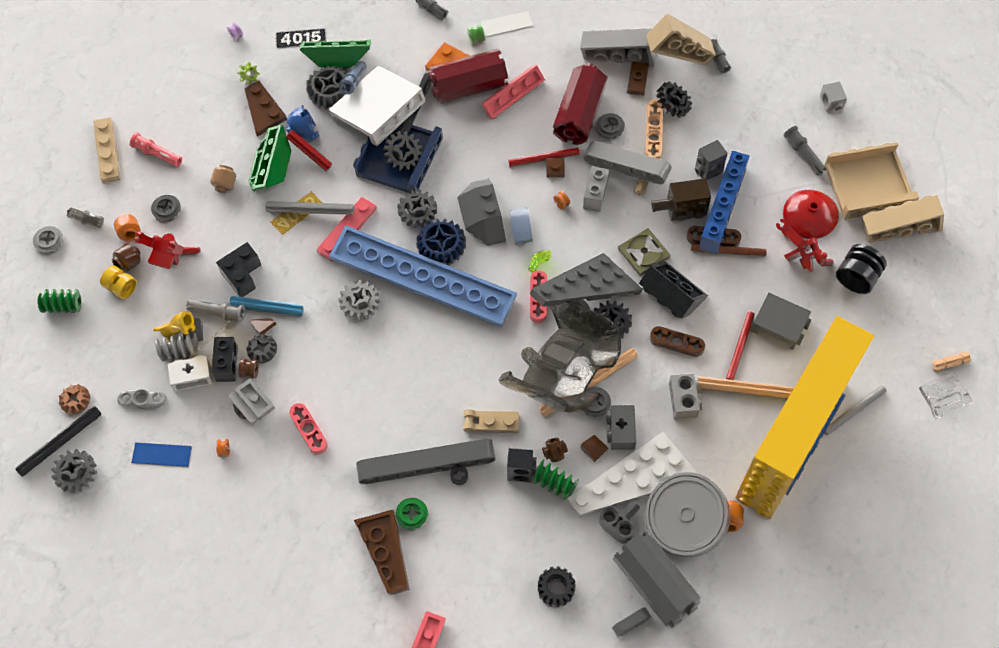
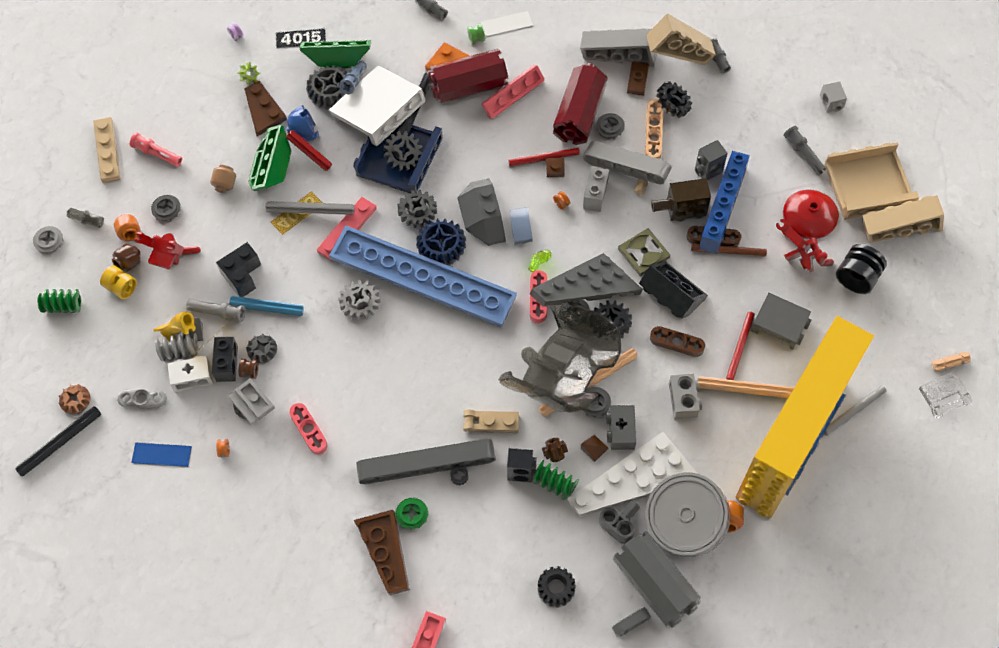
(78, 472): dark grey gear -> none
(262, 325): slope -> none

